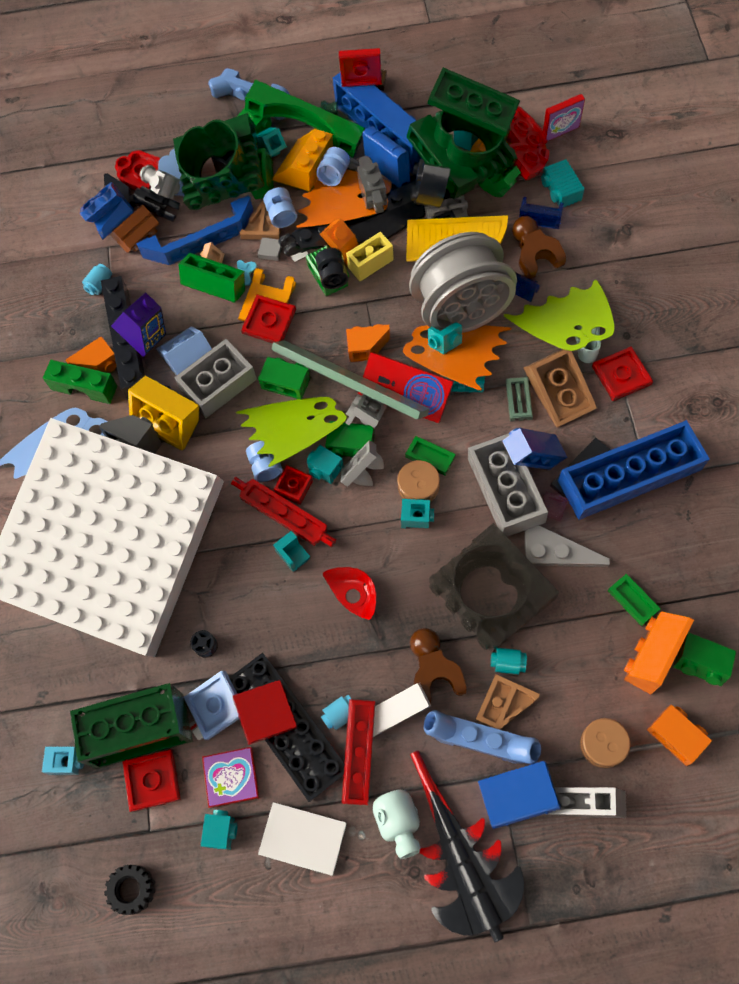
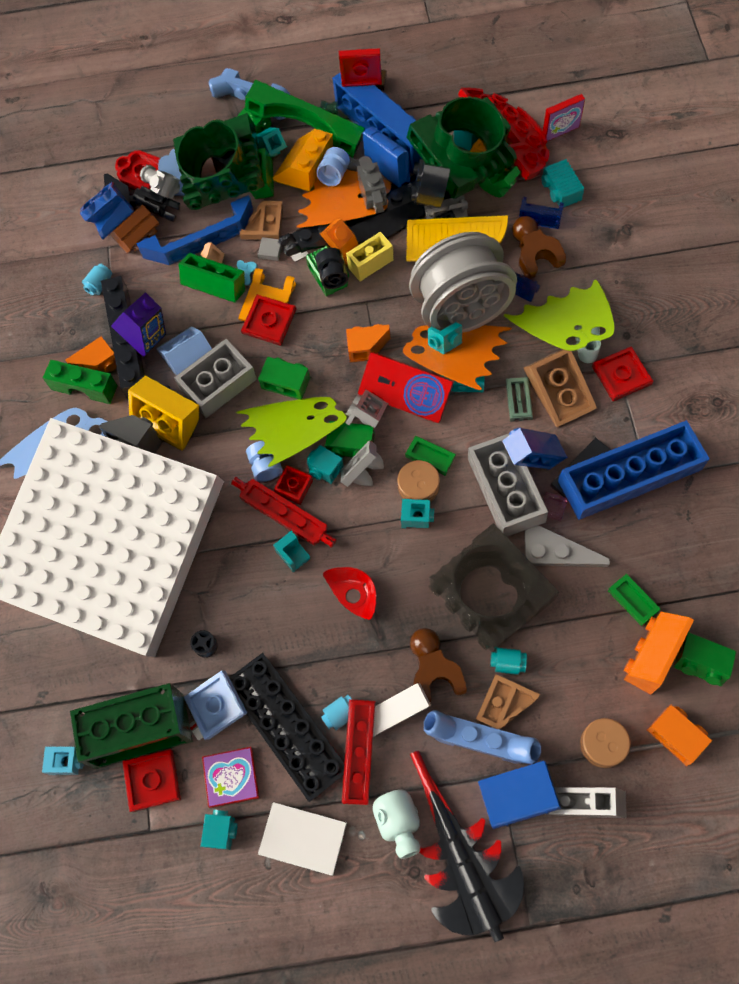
(113, 886): black tyre -> none
(264, 712): red tile -> none
(280, 207): light blue wheel -> none
(351, 379): sand green tile -> none
(473, 102): dark green tile -> none

